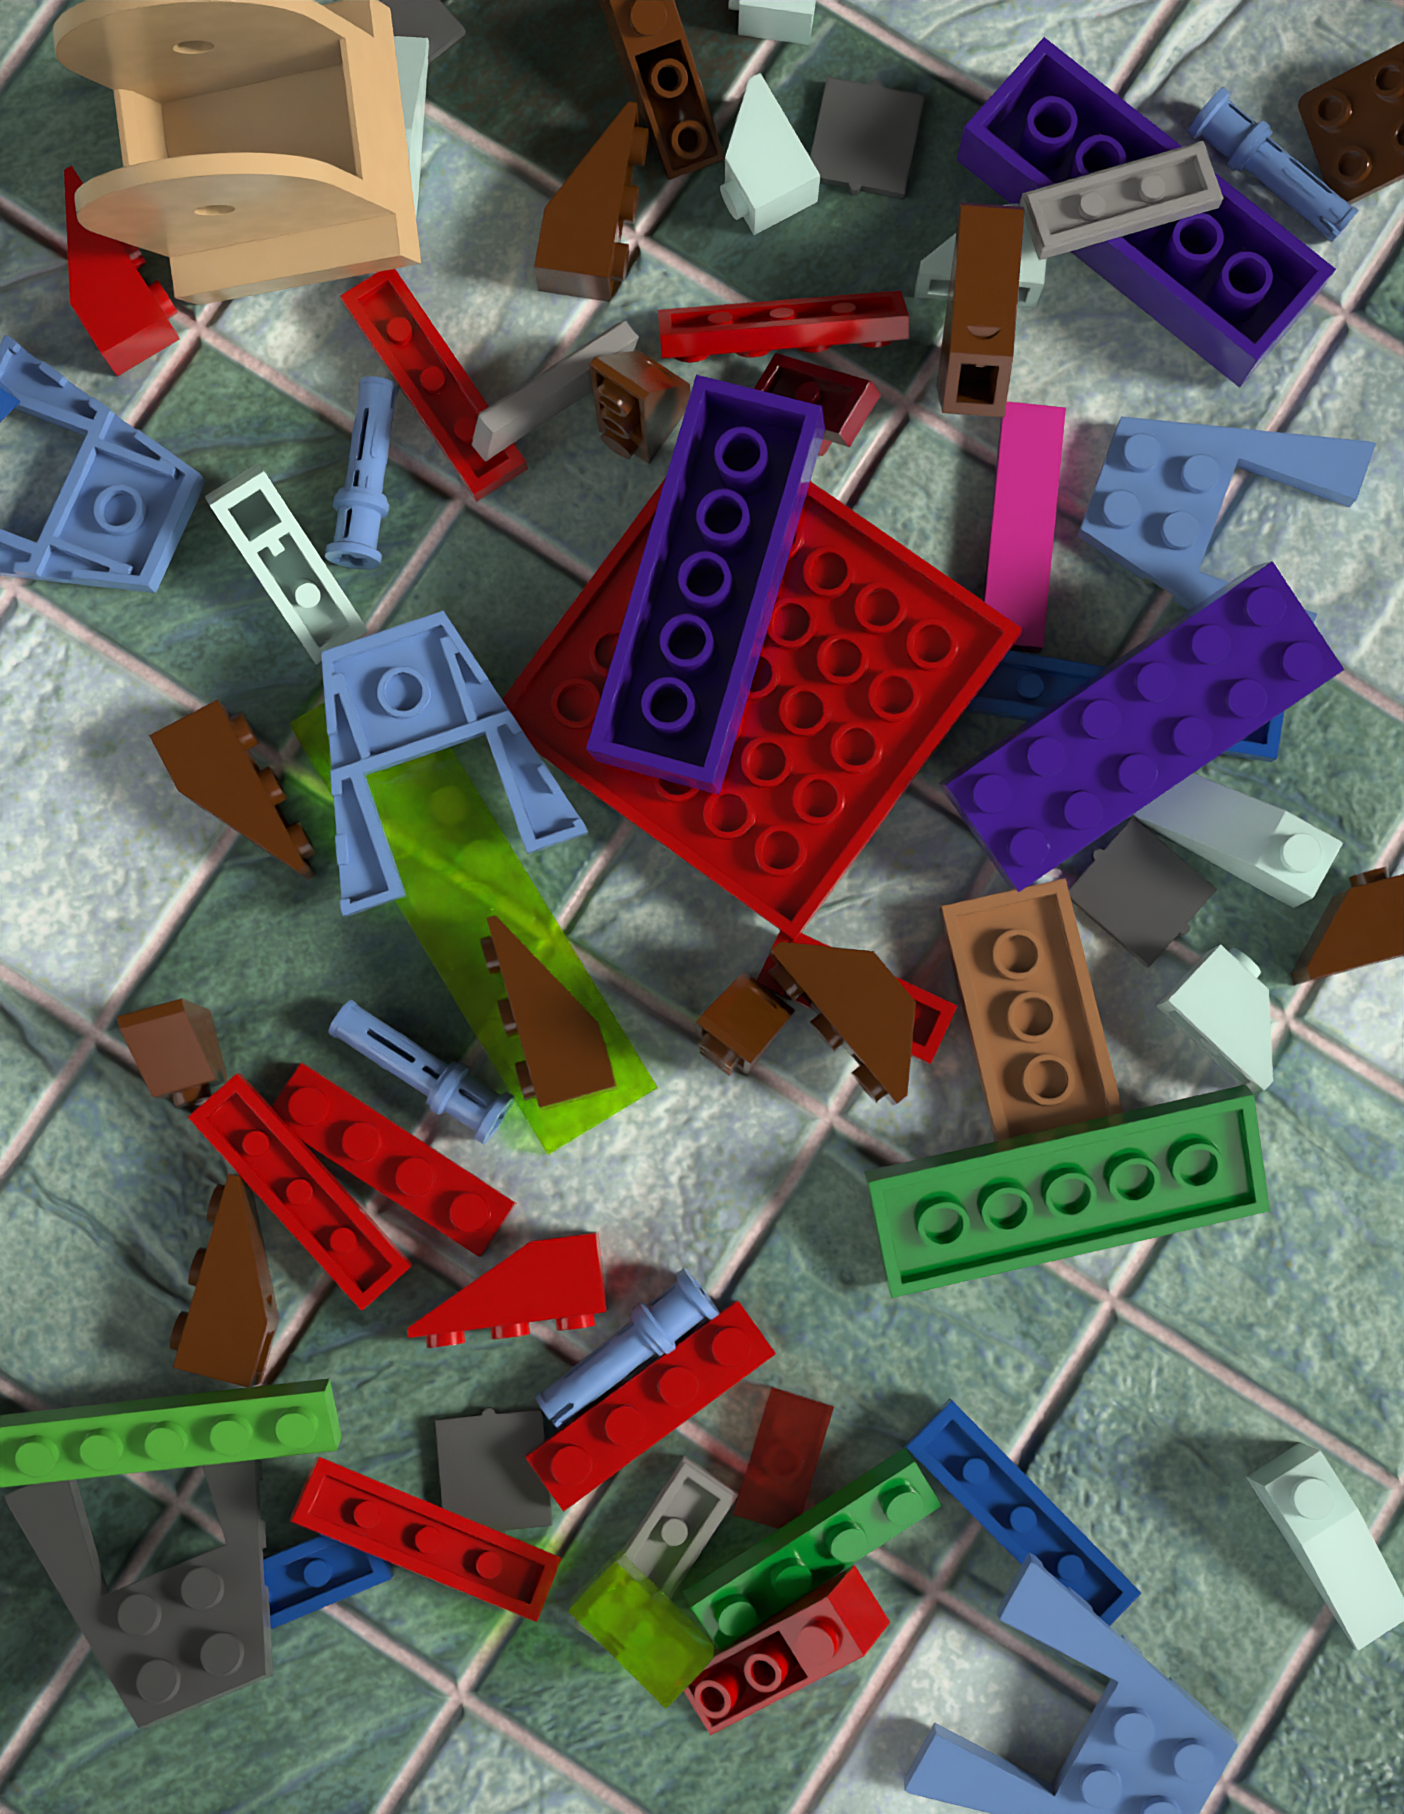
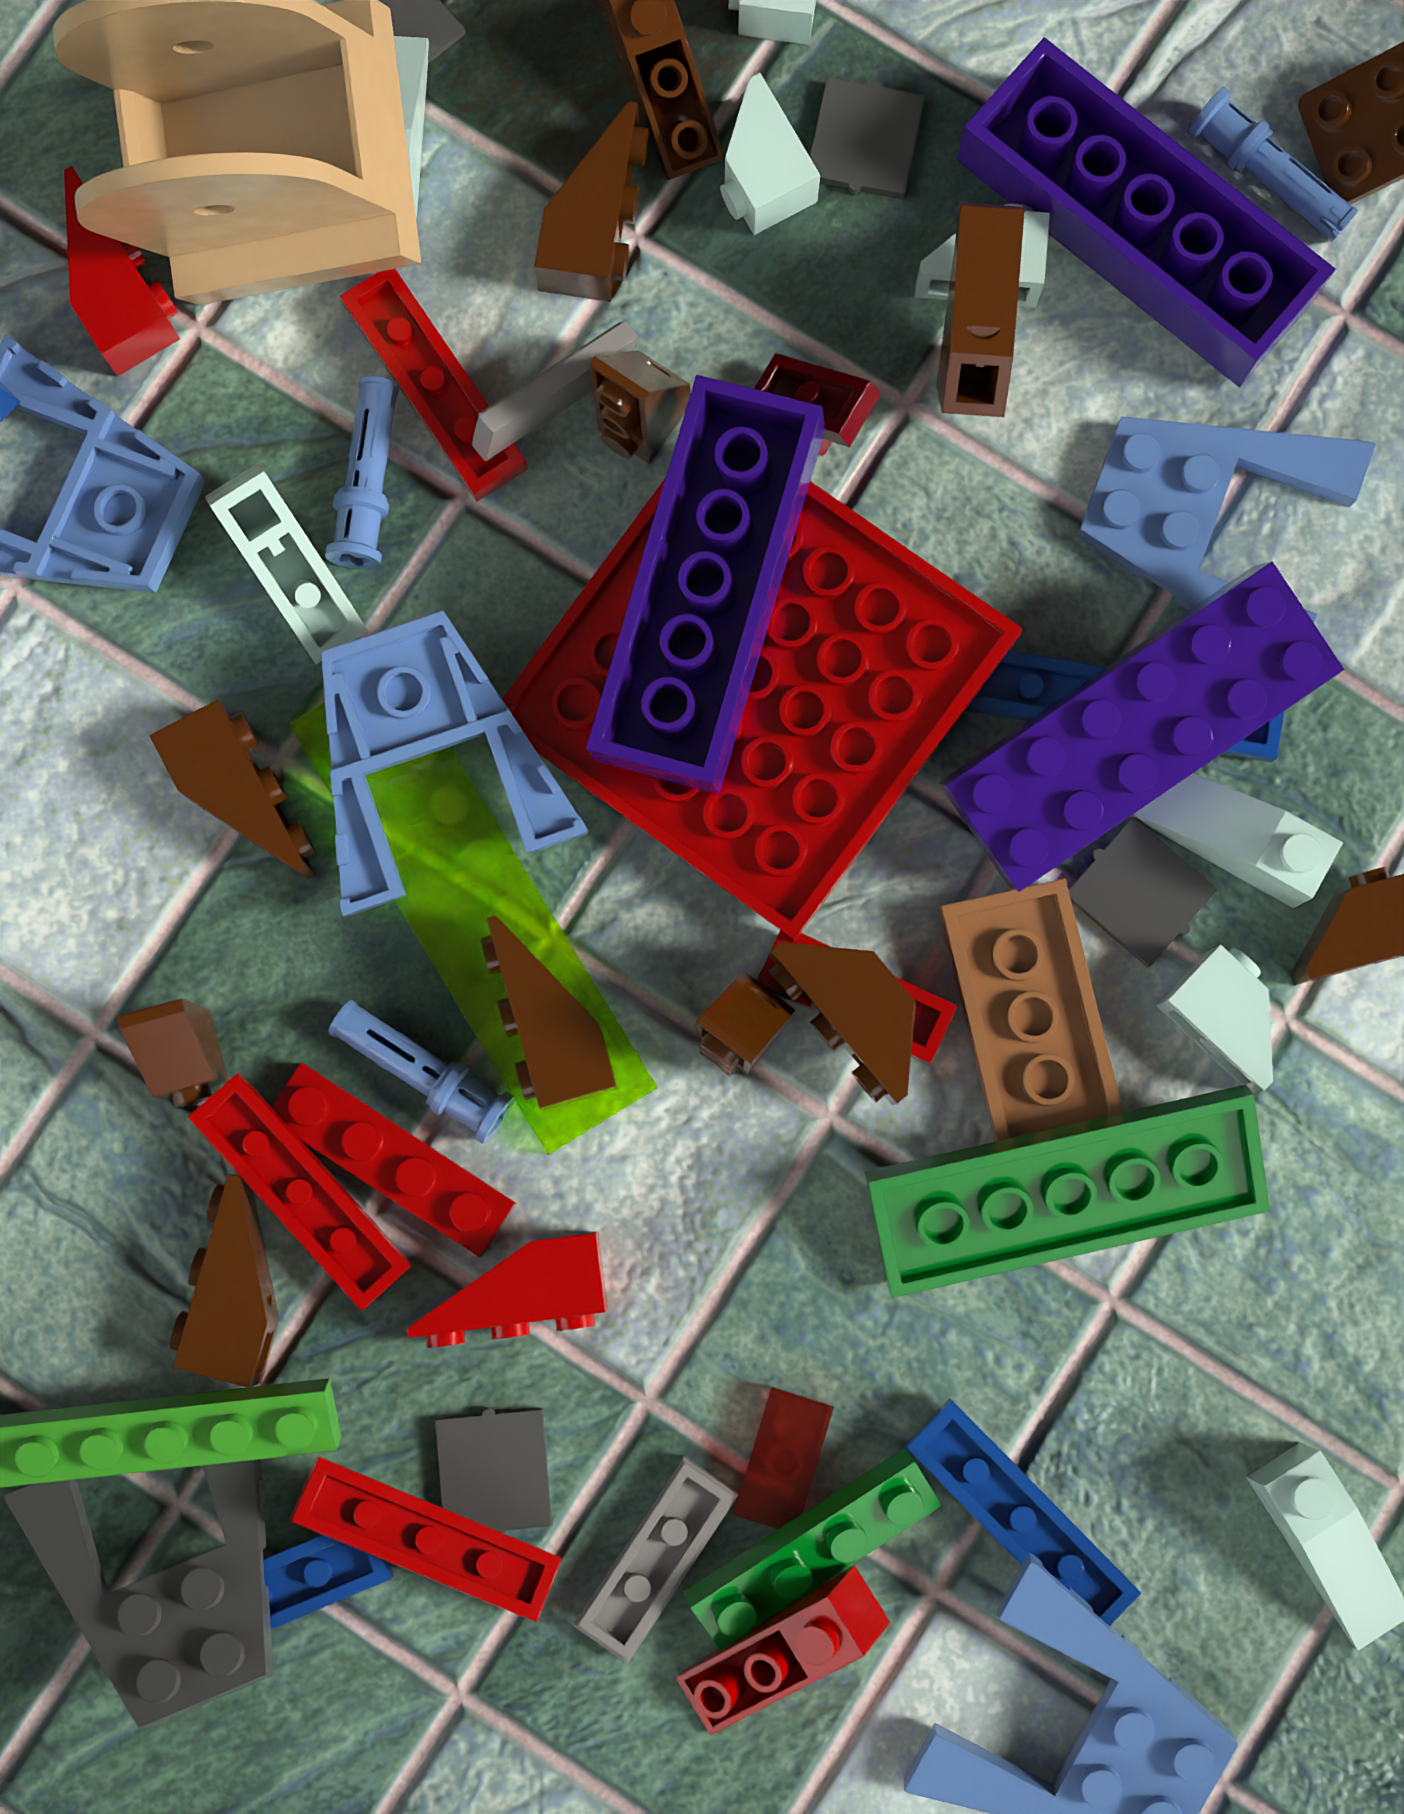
(642, 1628): clear neon green brick -> none
(649, 1405): red plate -> none
(651, 1331): medium blue pin -> none
(799, 323): red plate -> none
(1024, 518): dark pink tile -> none
(1121, 200): light grey tile -> none

